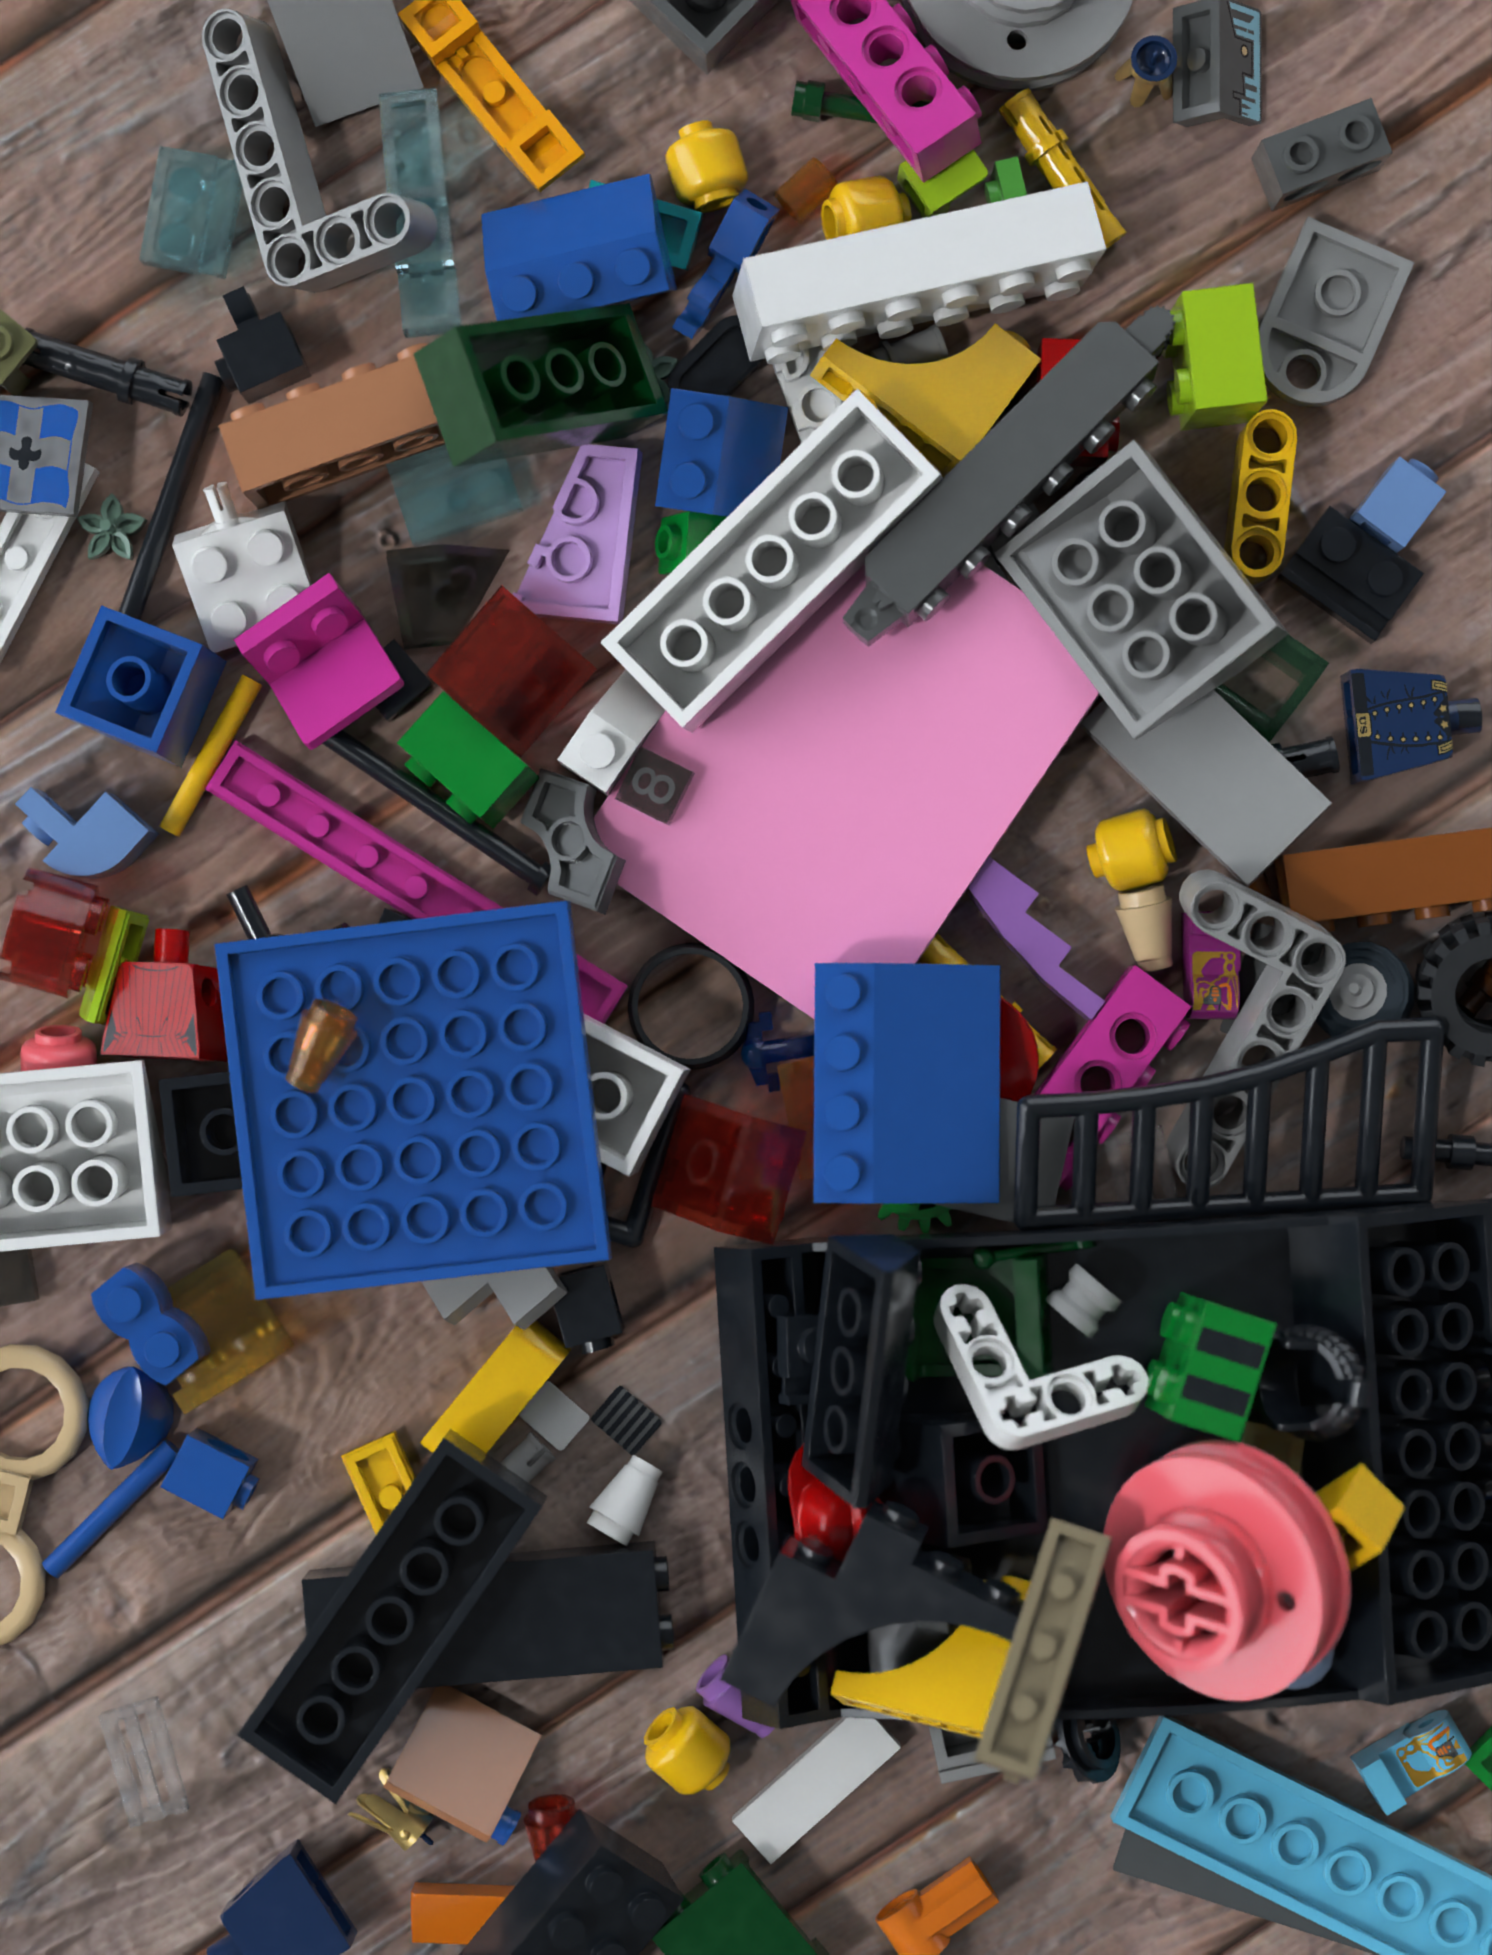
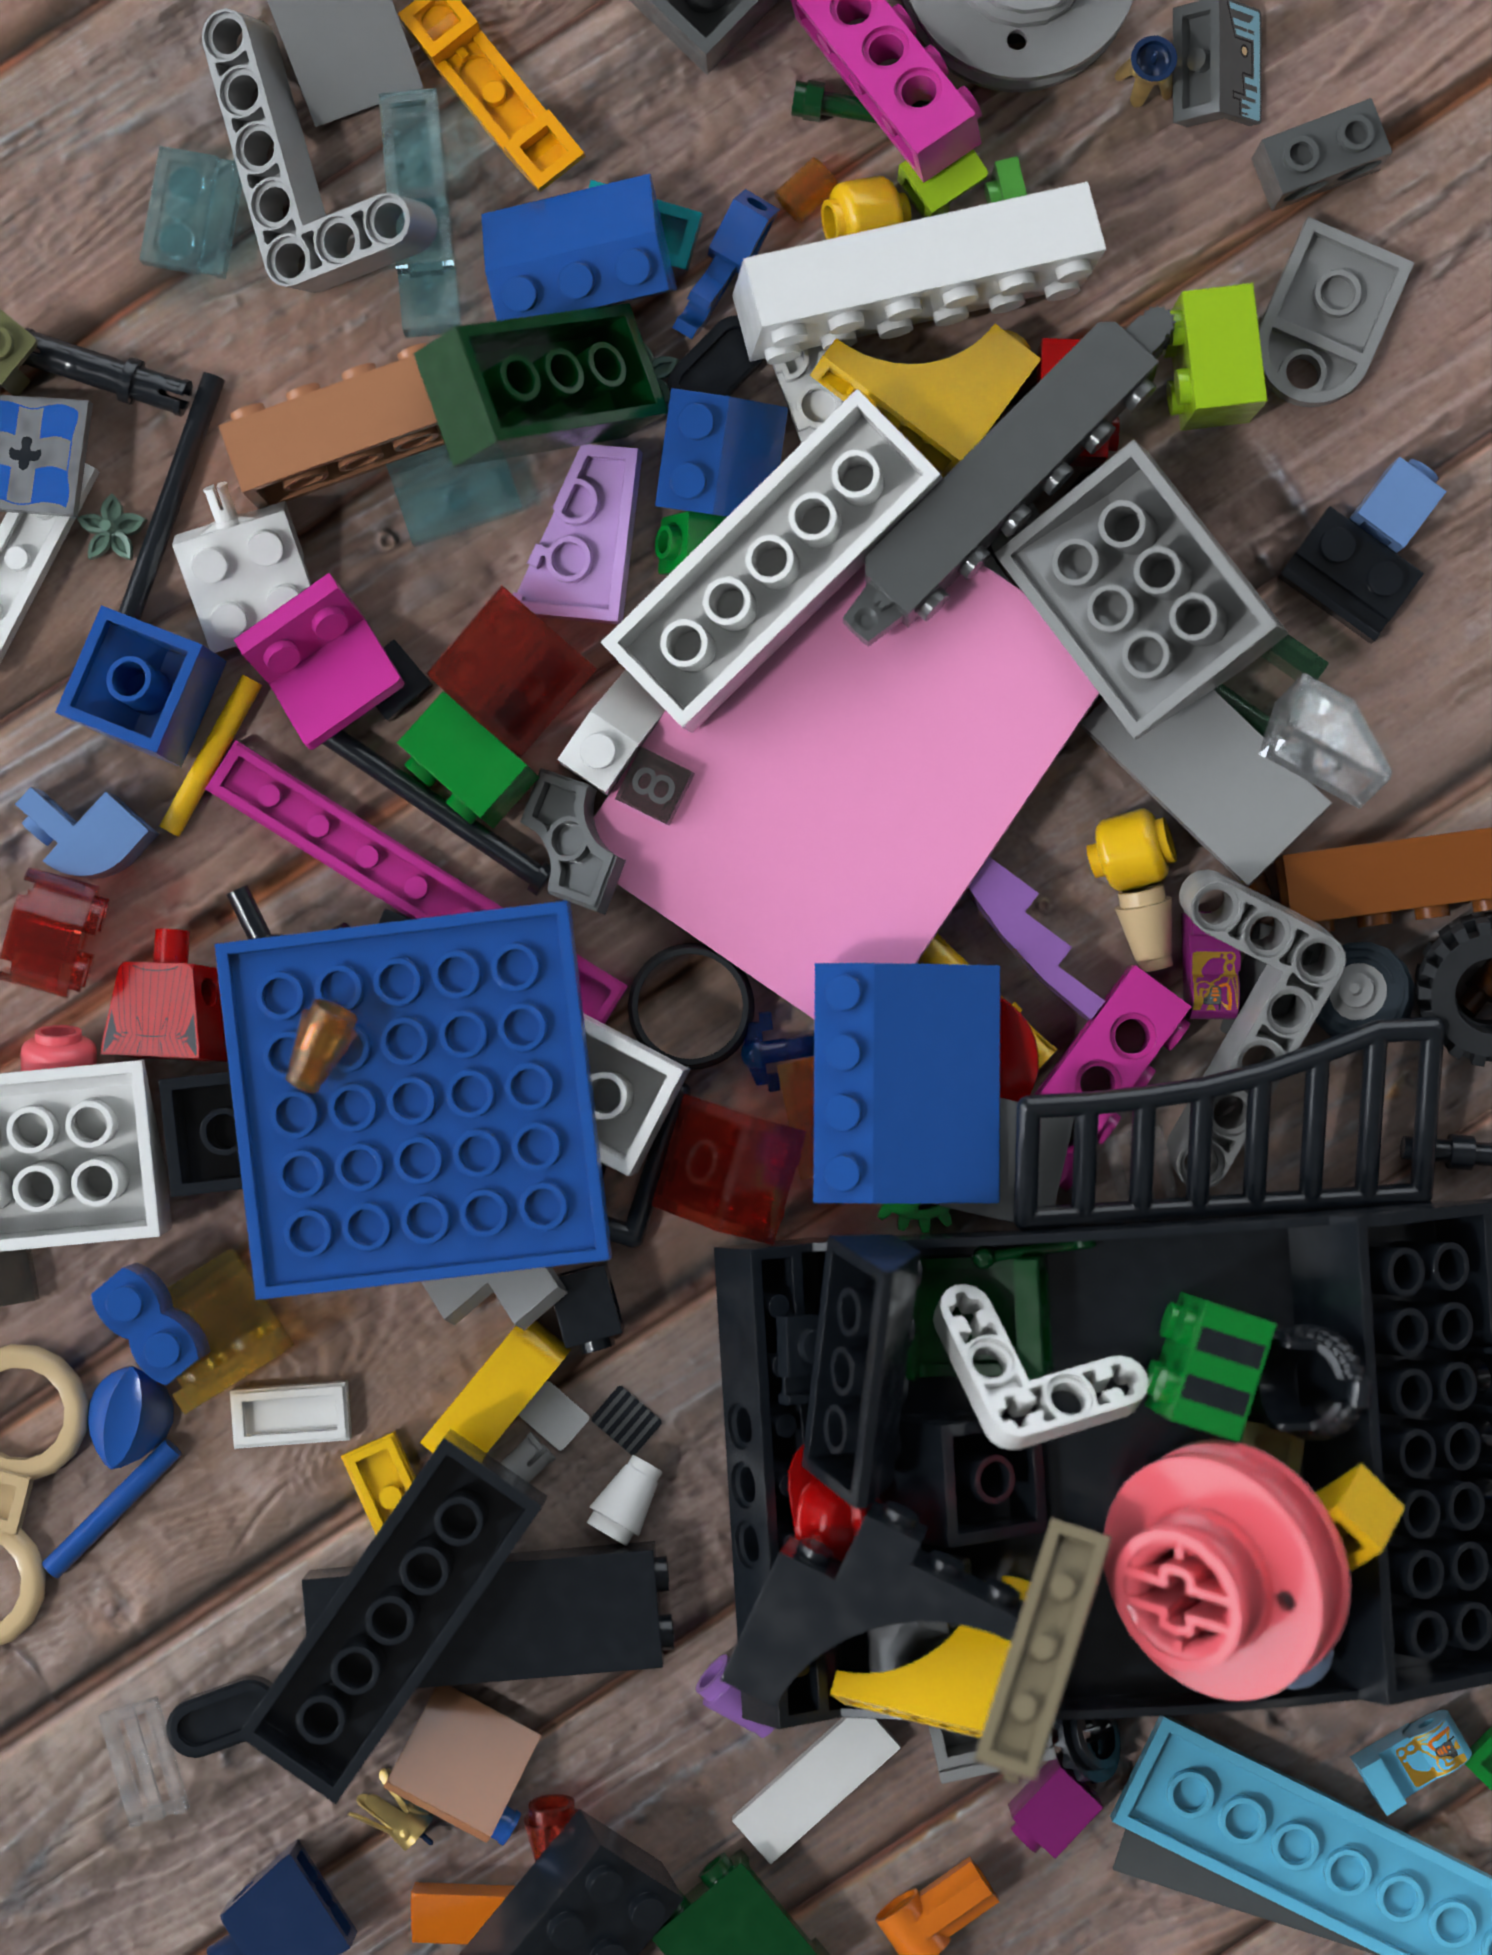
(118, 943): lime slope -> none
(212, 1474): blue brick -> none
(214, 1717): none -> black tile
(260, 354): black brick -> none
(291, 1414): none -> white tile
(439, 589): clear smoke slope -> none
(687, 1750): yellow head -> none
(706, 166): yellow head -> none
(915, 349): light grey pin -> none
(1049, 152): yellow pin -> none
(1053, 1809): none -> magenta brick
(1083, 1301): light grey wheel -> none
(1275, 474): yellow beam -> none
(1325, 741): none -> clear slope
(1401, 721): dark blue torso -> none

